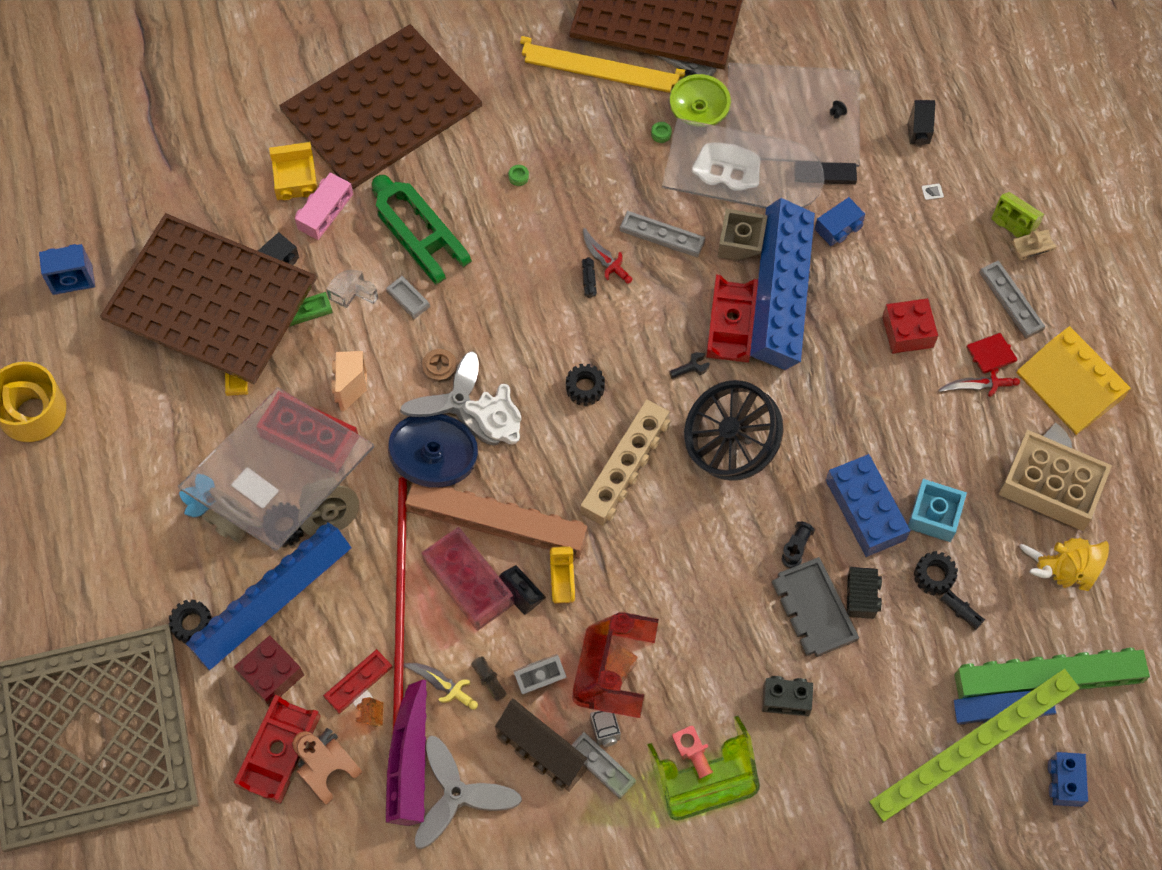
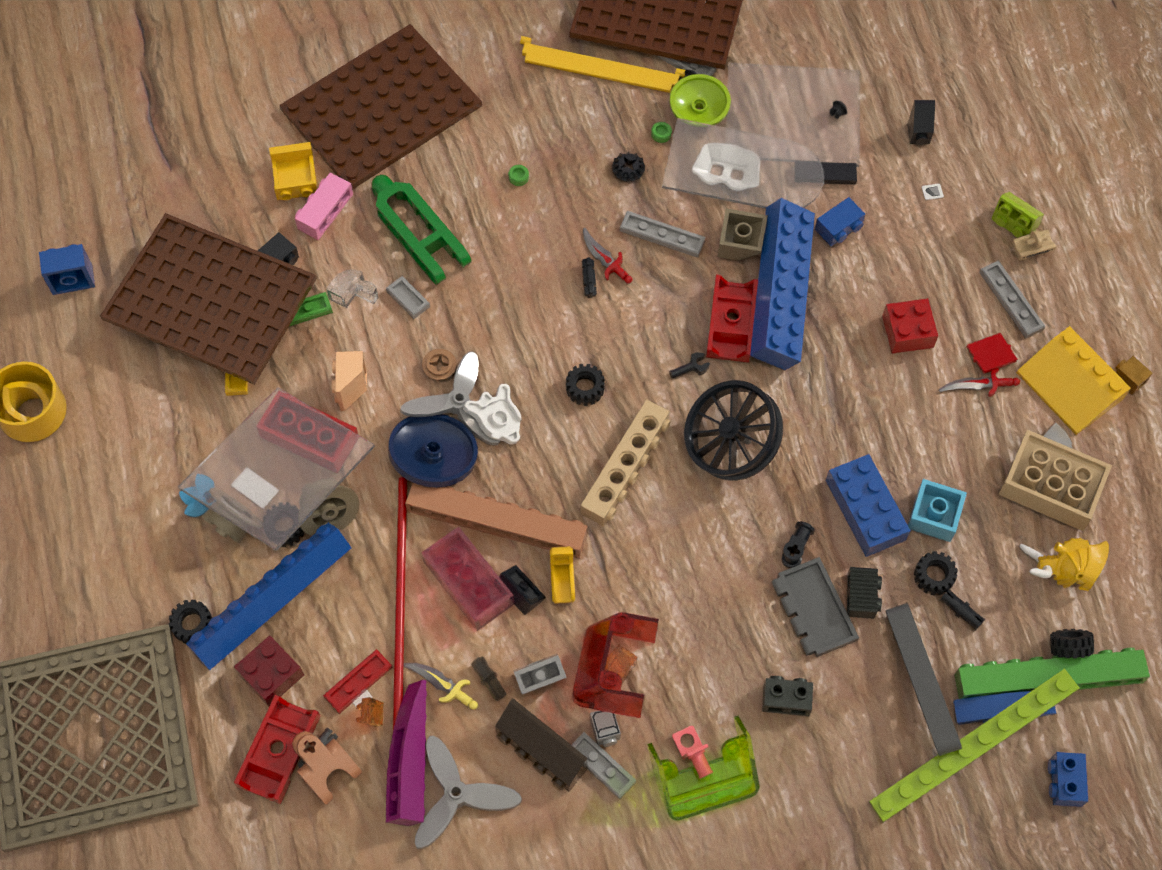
(625, 173): none -> black gear
(923, 680): none -> dark grey beam
(1072, 643): none -> black tyre
(1133, 373): none -> pearl gold brick

